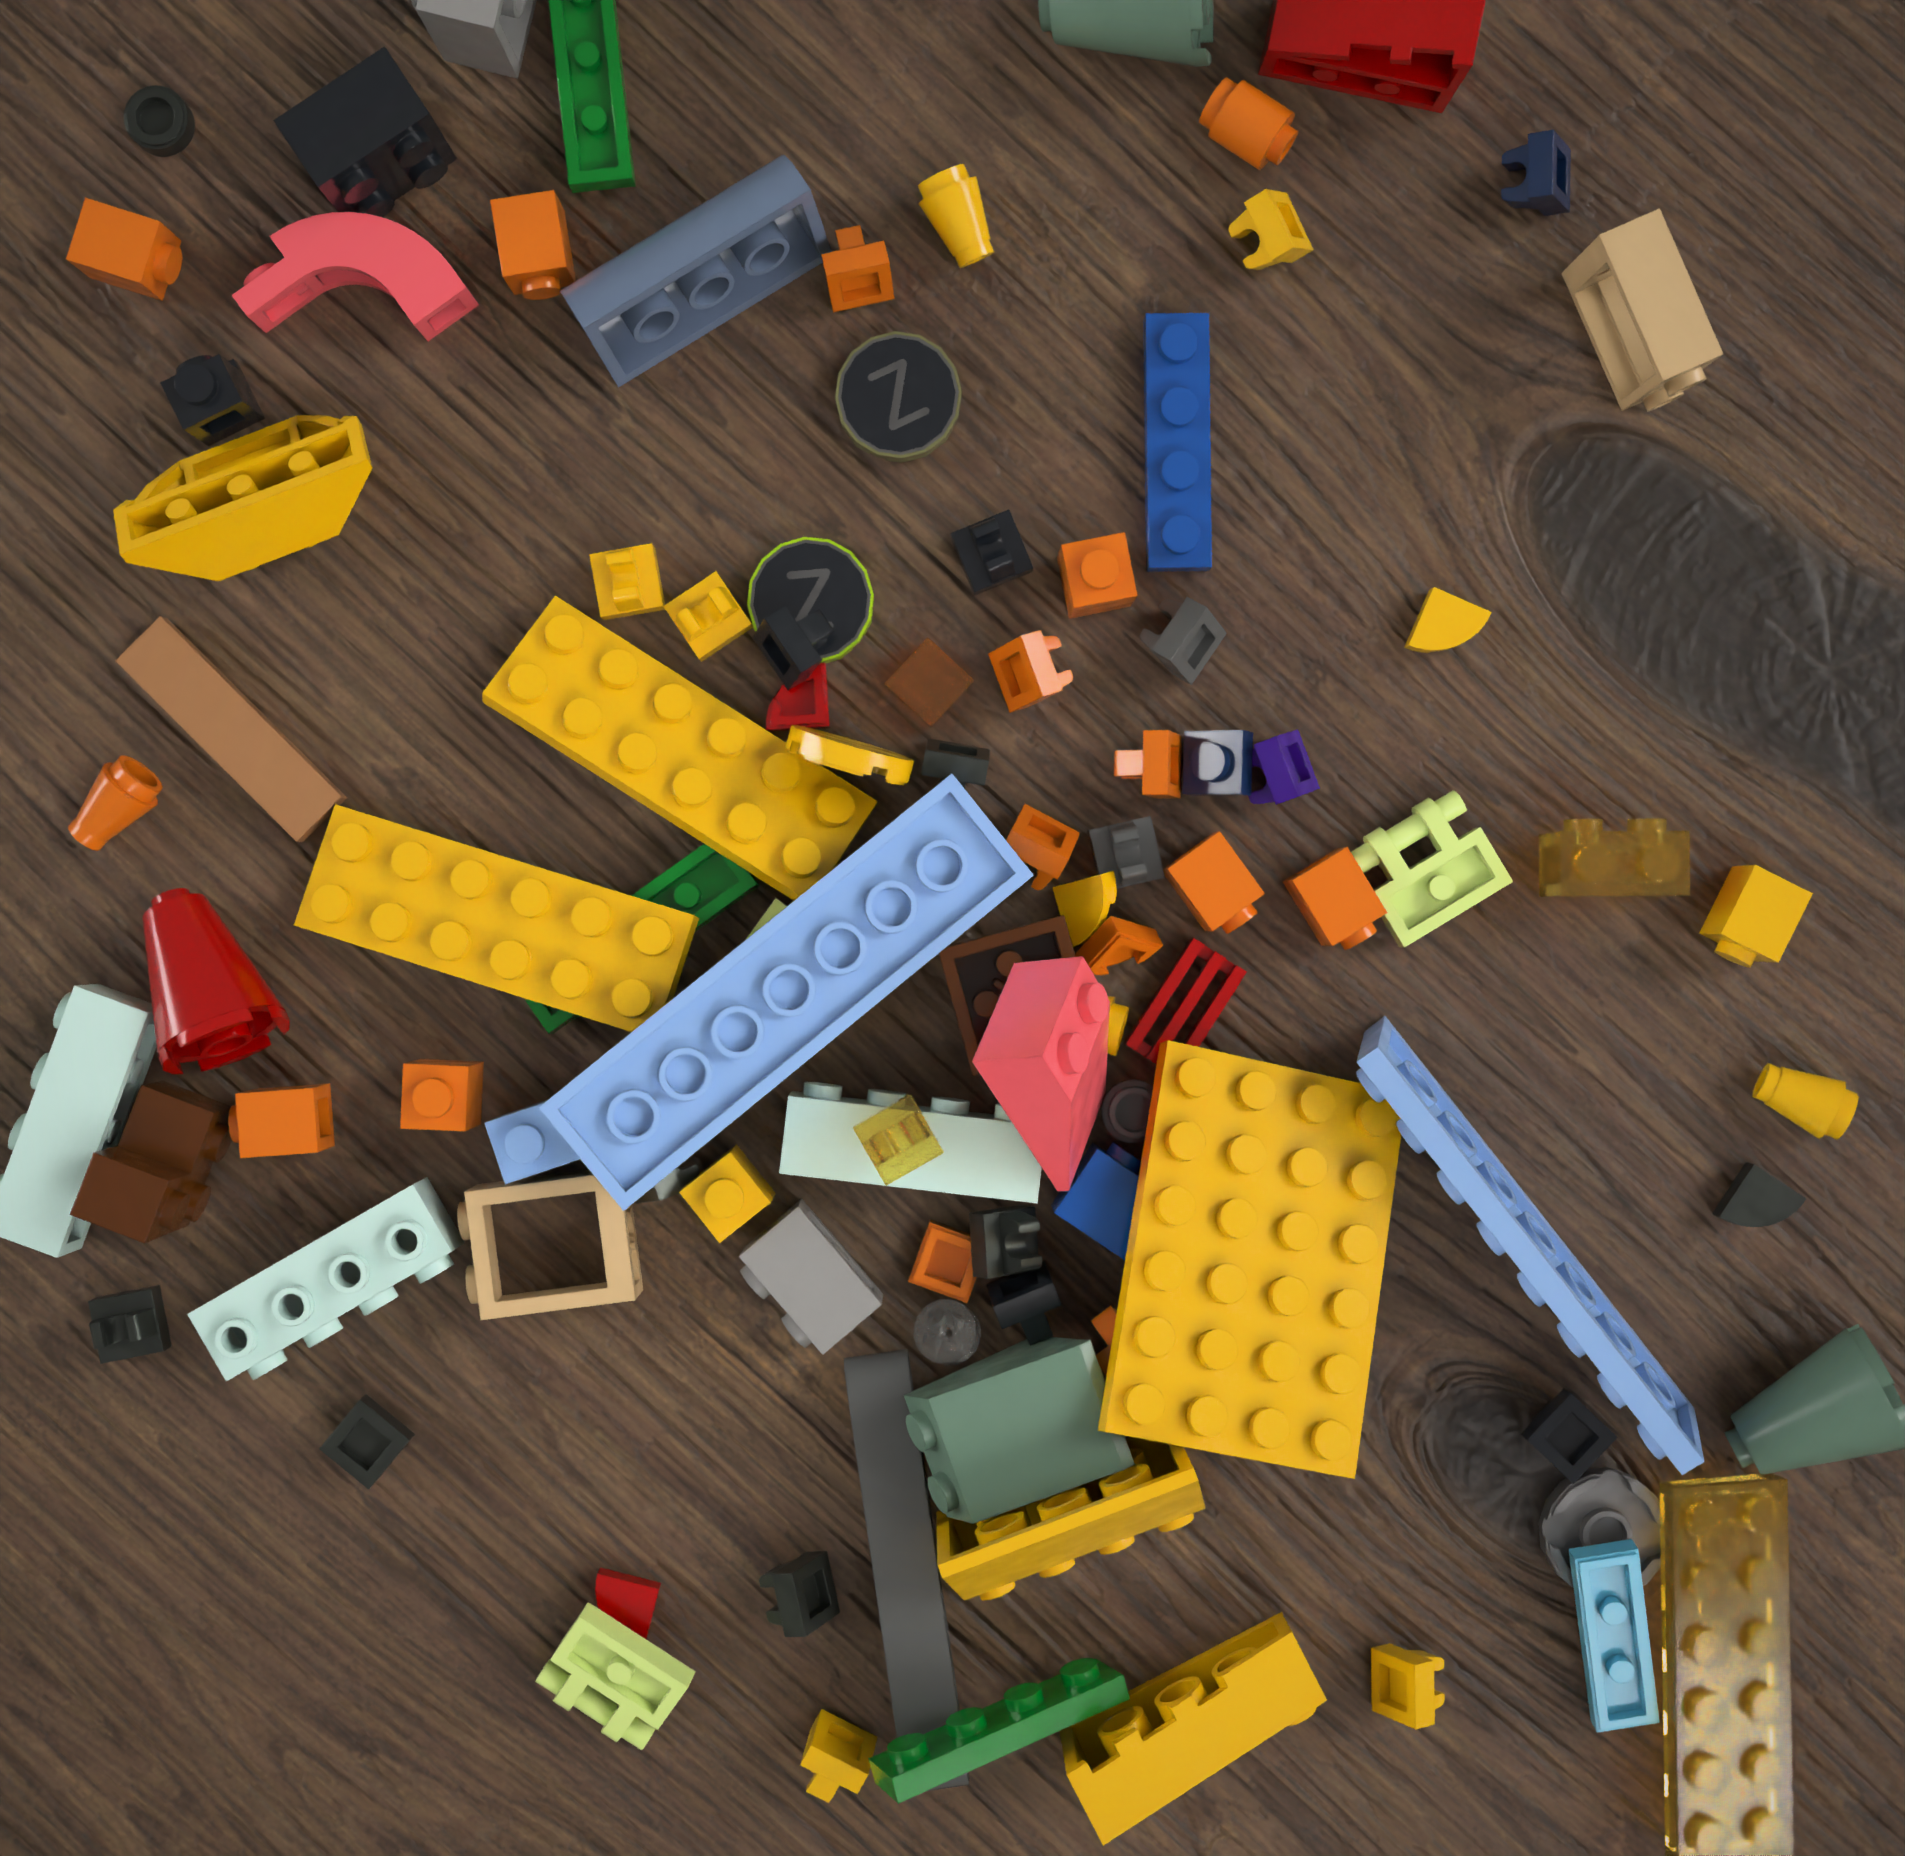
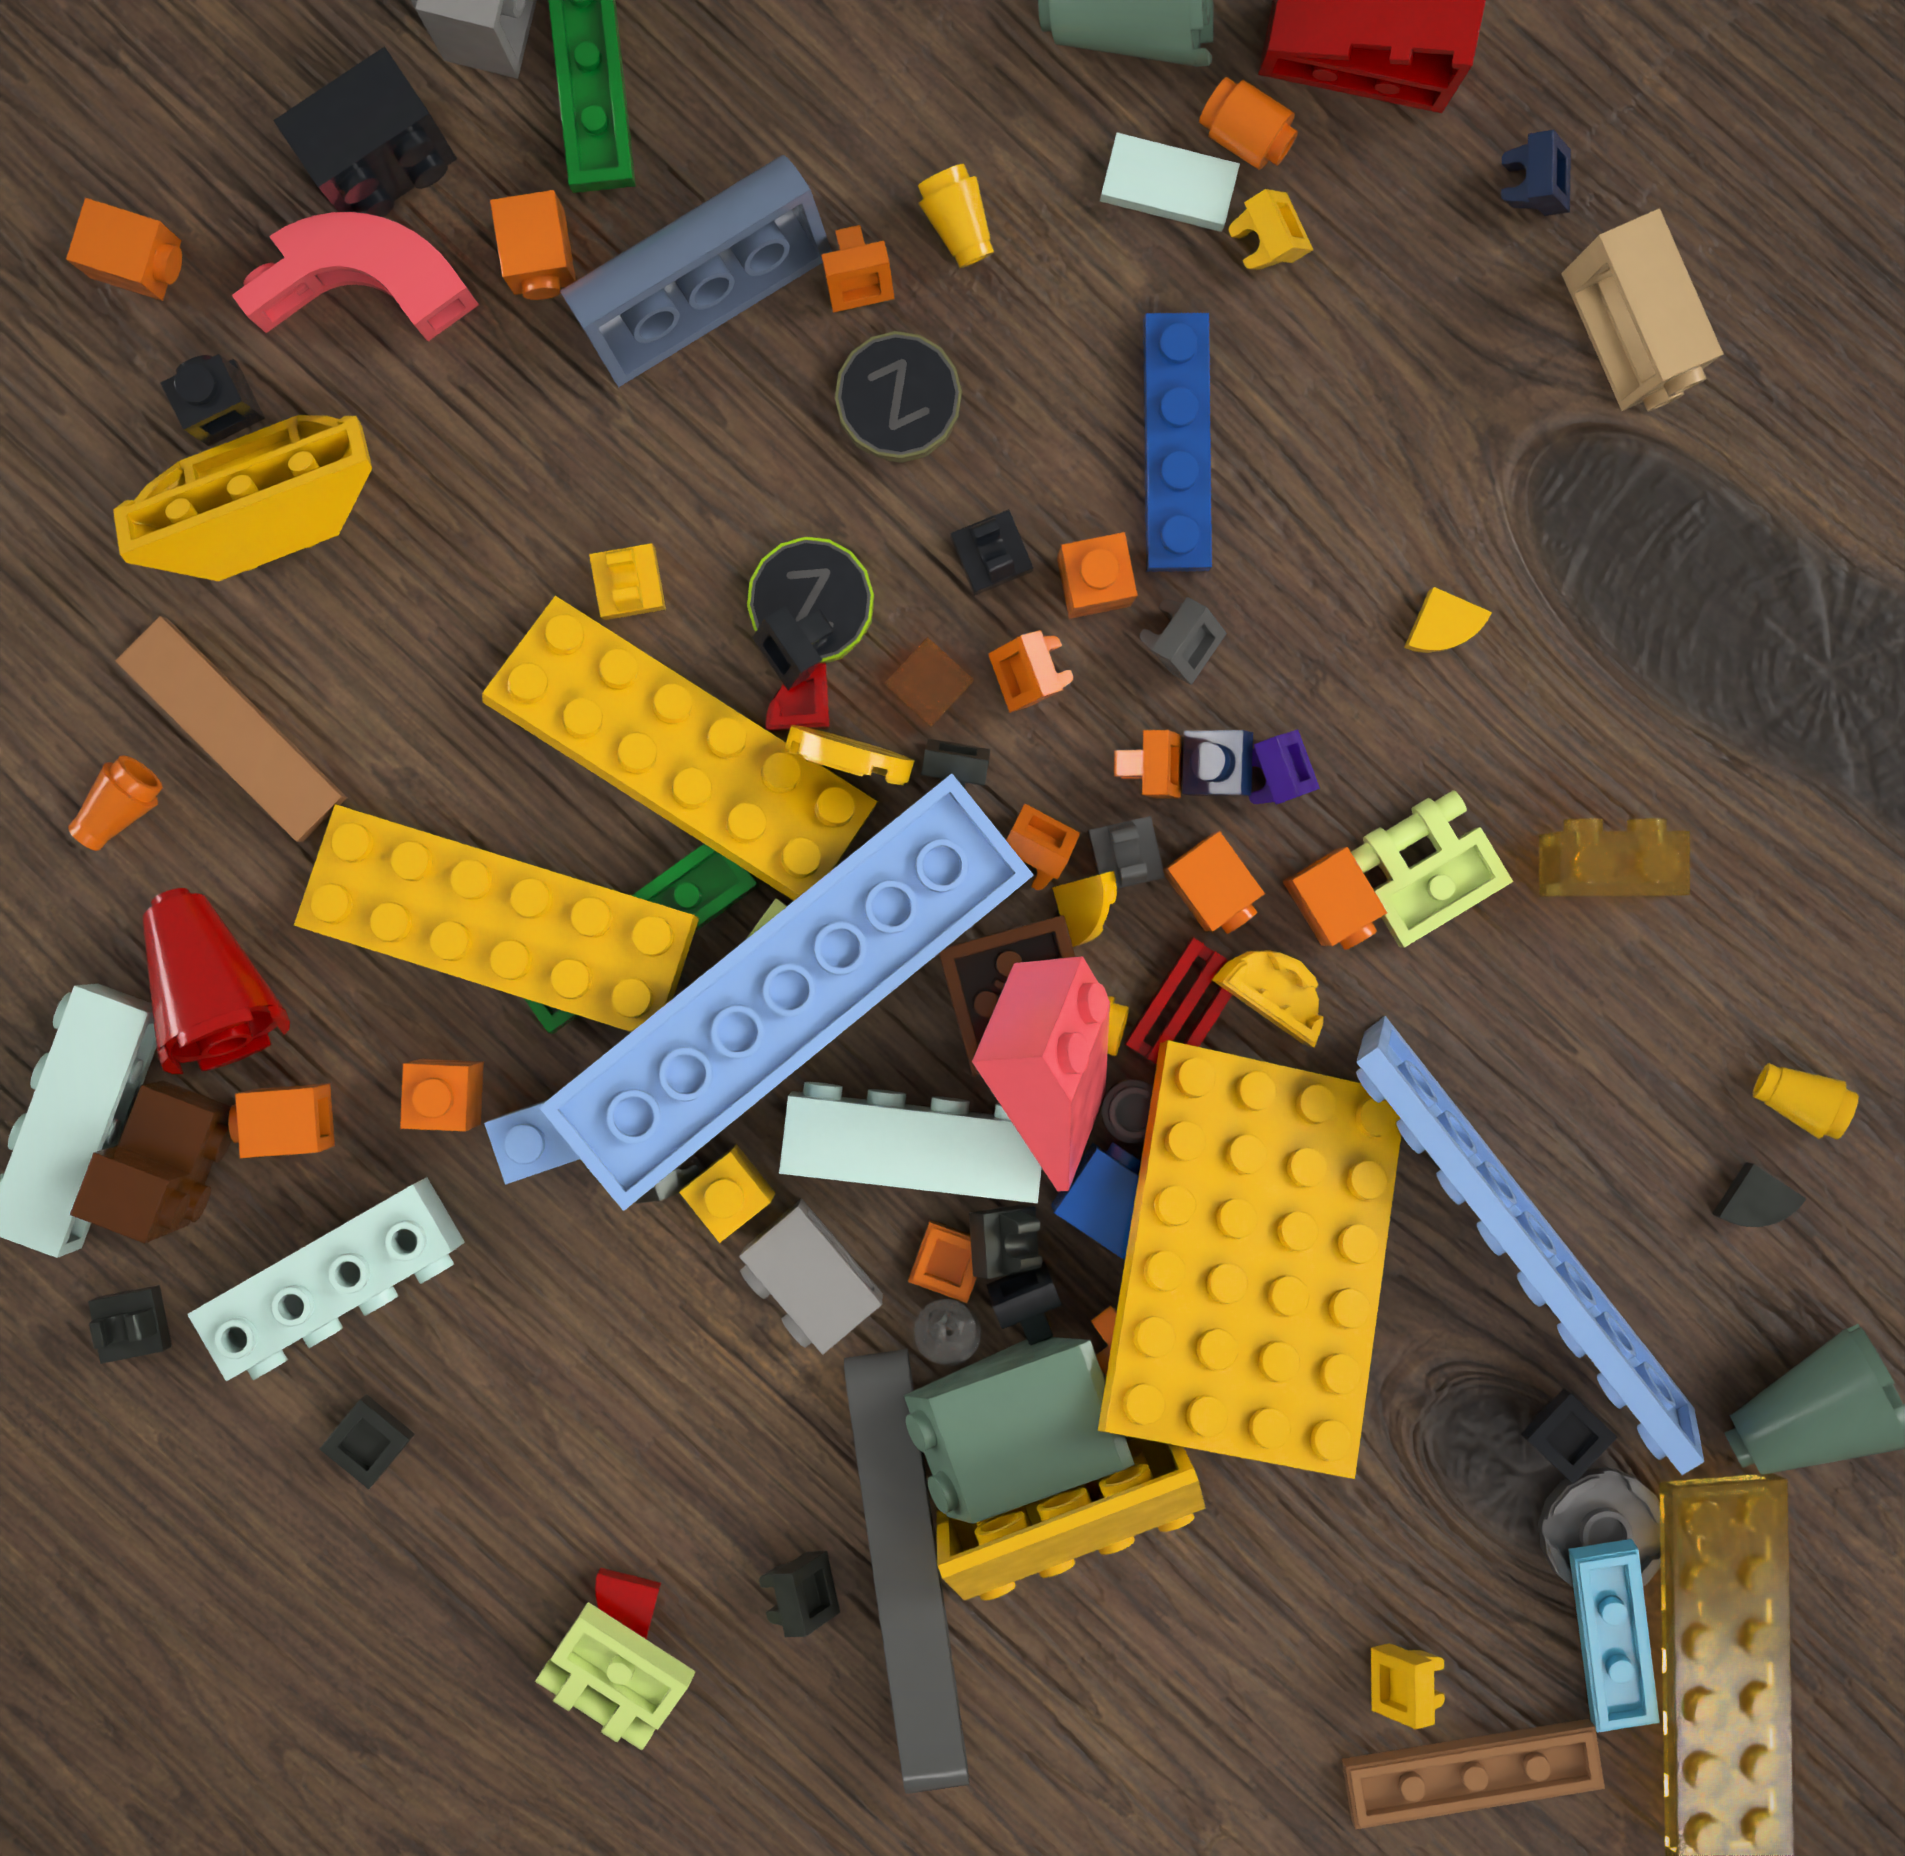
(159, 121): pearl dark grey tile -> none
(617, 1240): tan window -> none
(708, 616): yellow tile -> none
(836, 1756): yellow tile -> none
(898, 1139): clear yellow tile -> none
(986, 1734): green plate -> none
(1118, 942): orange tile -> none
(1169, 182): none -> light aqua tile
(1188, 1725): yellow wedge -> none
(1276, 989): none -> yellow plate
(1473, 1773): none -> medium nougat tile
(1754, 915): yellow brick -> none

